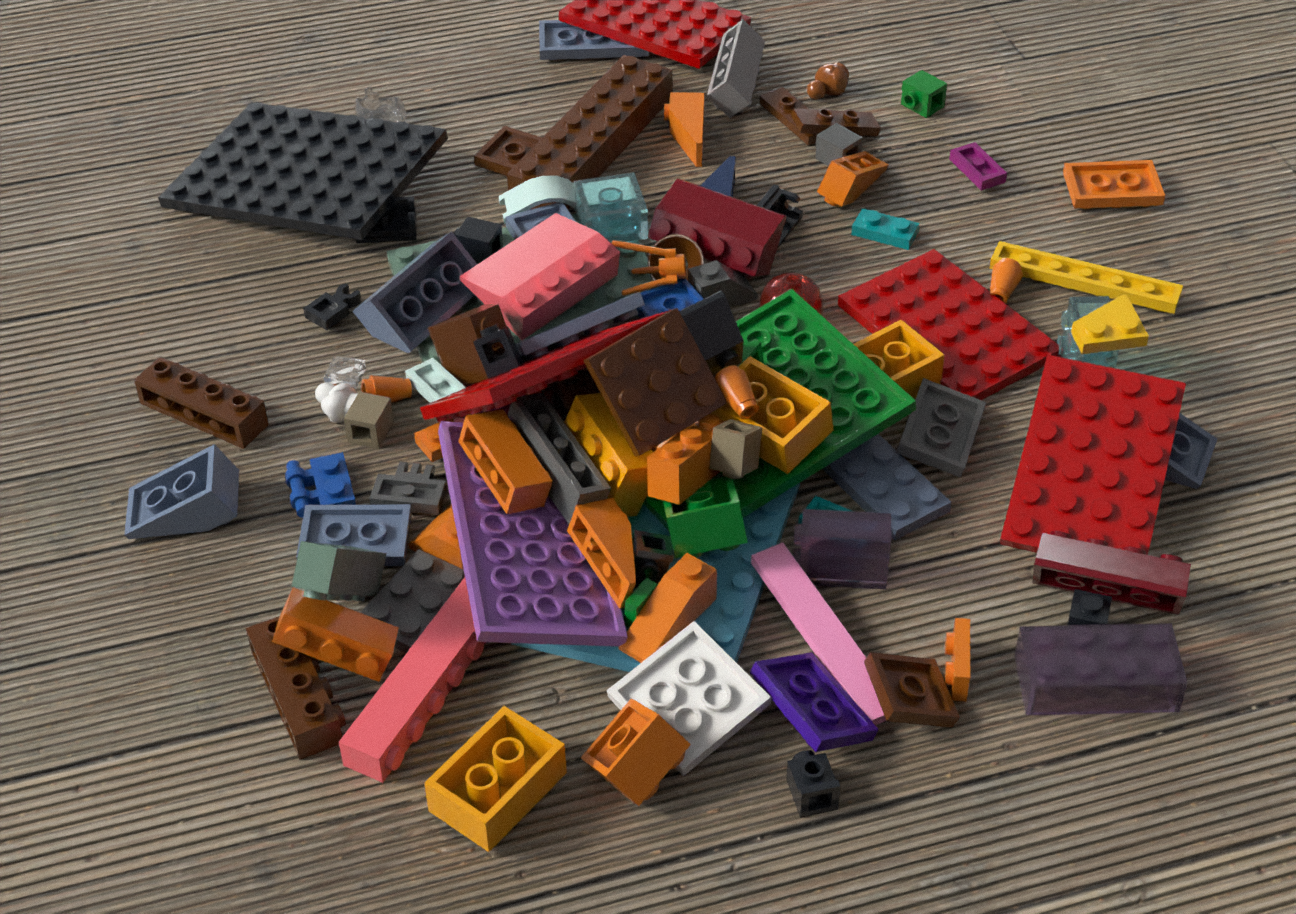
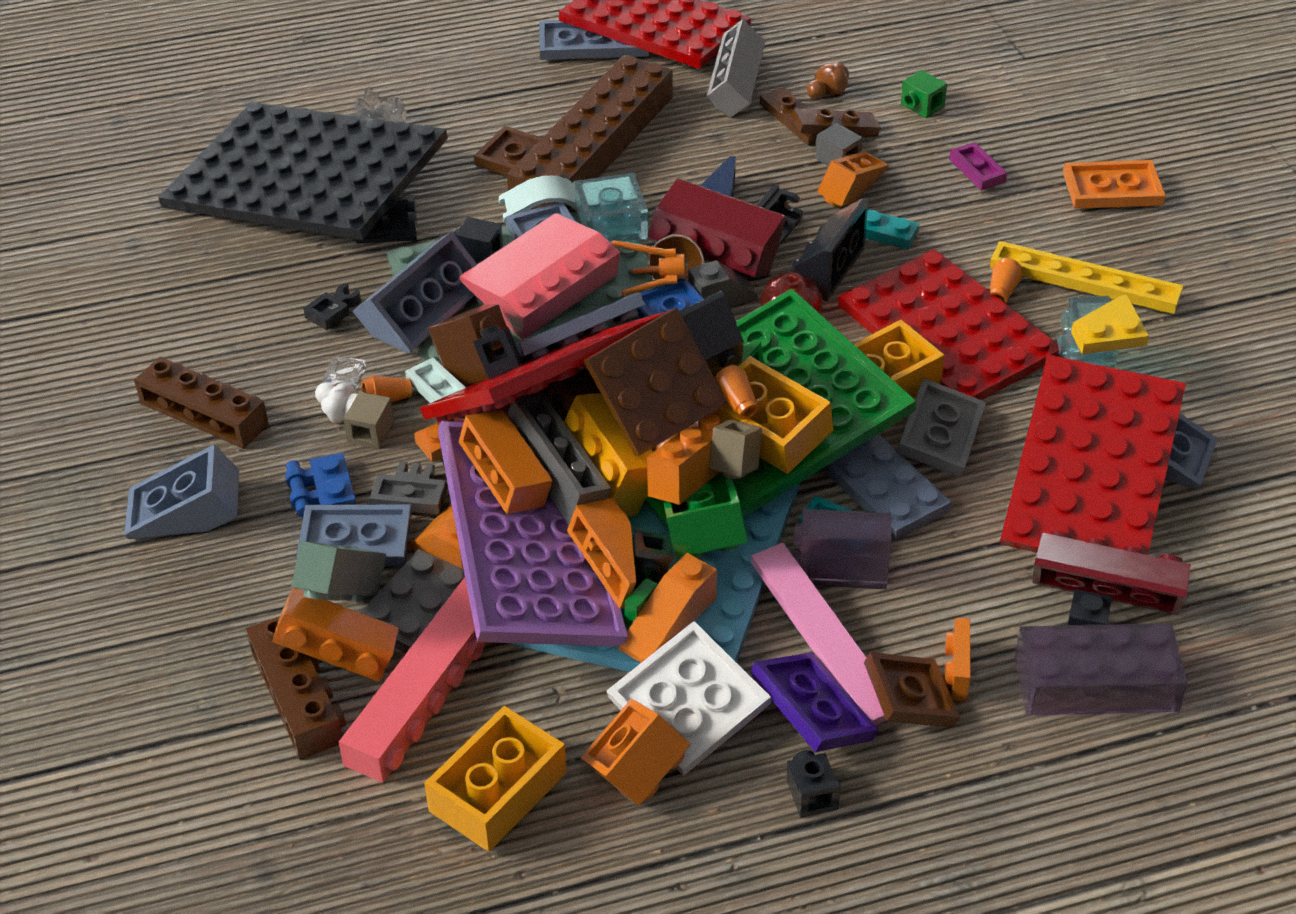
(687, 123): orange slope -> none
(835, 248): none -> black slope

